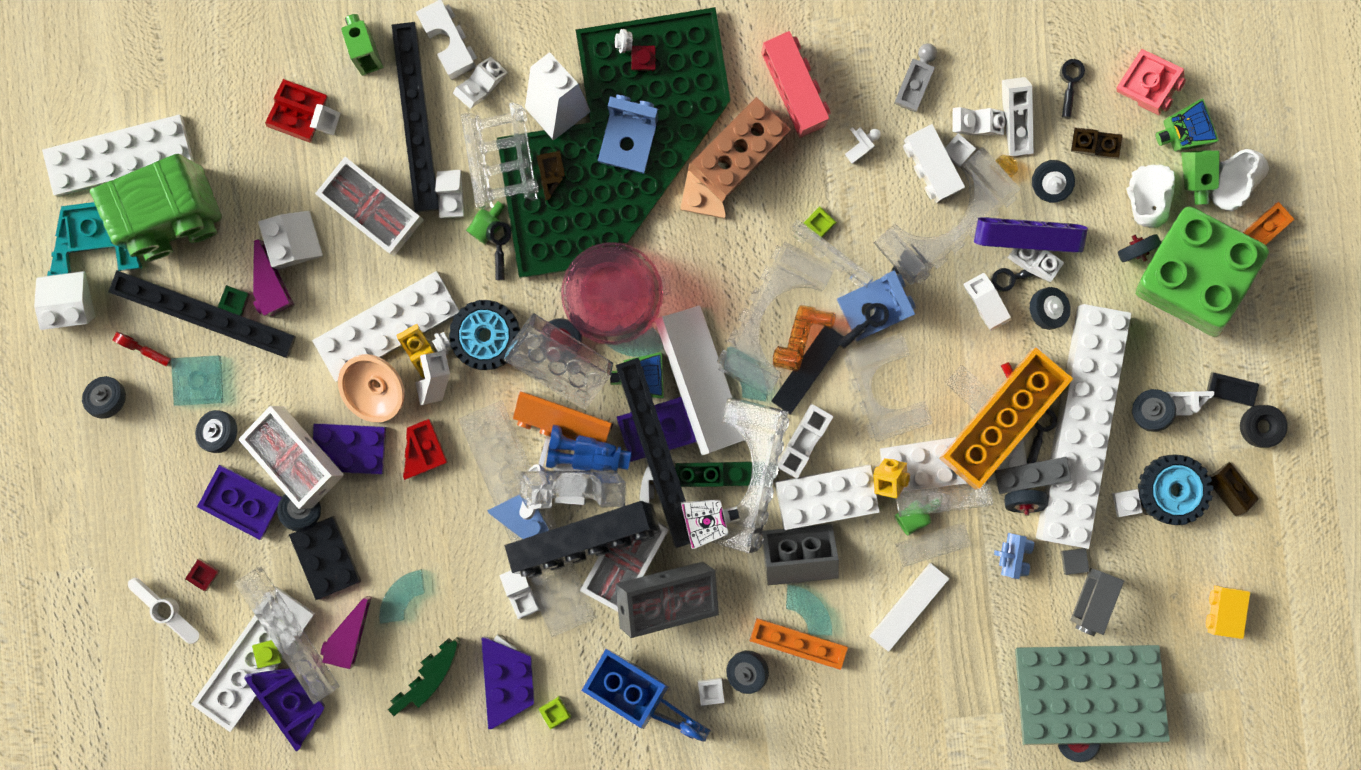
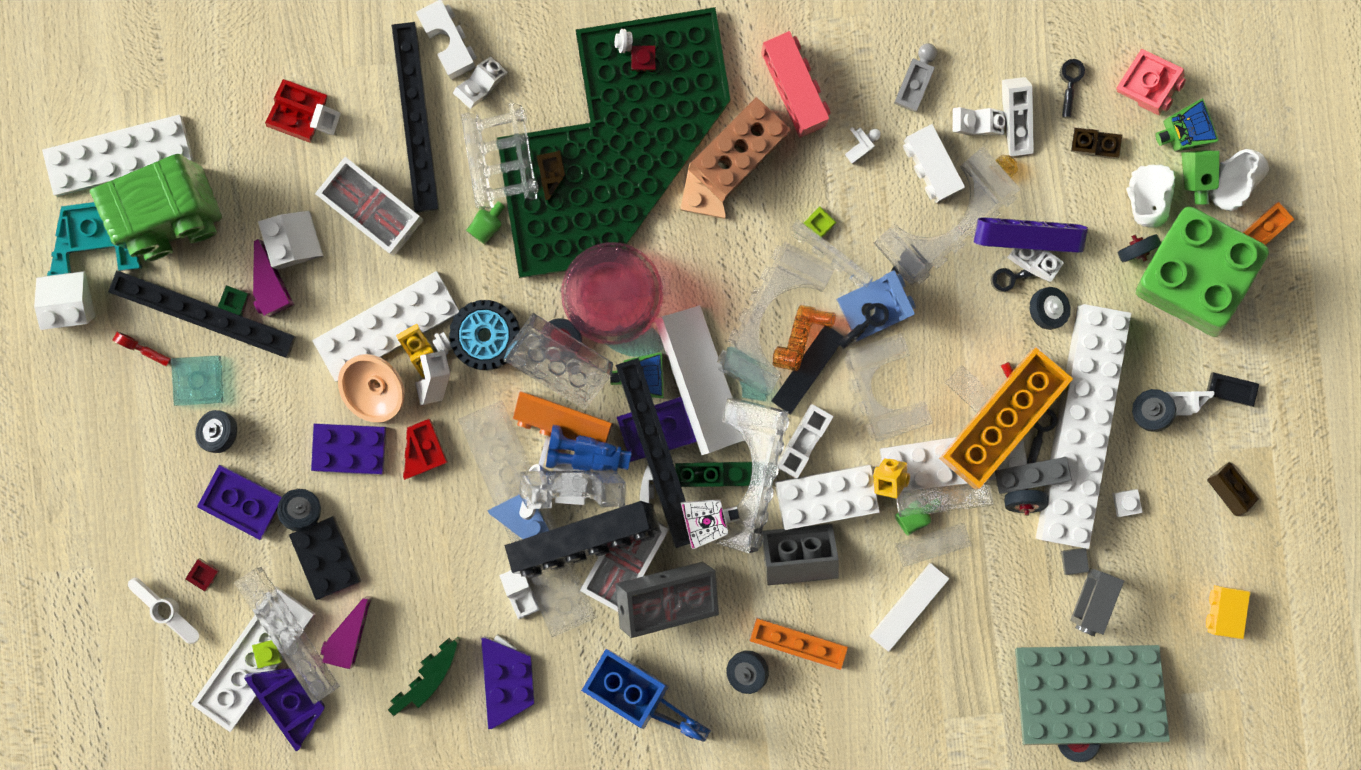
(103, 397): black wheel -> none
(291, 457): brick -> none
(361, 45): bright green torso -> none
(400, 595): clear light blue tile -> none
(450, 194): white slope -> none
(499, 254): black piece -> none
(554, 97): white slope -> none
(554, 712): lime tile -> none
(632, 122): medium blue bracket -> none
(711, 691): white tile -> none
(810, 609): clear light blue tile -> none
(959, 150): white tile -> none
(987, 301): white slope -> none
(1012, 556): medium blue hips -> none
(1053, 181): black wheel -> none
(1193, 489): wheel -> none
(1277, 426): black tyre -> none

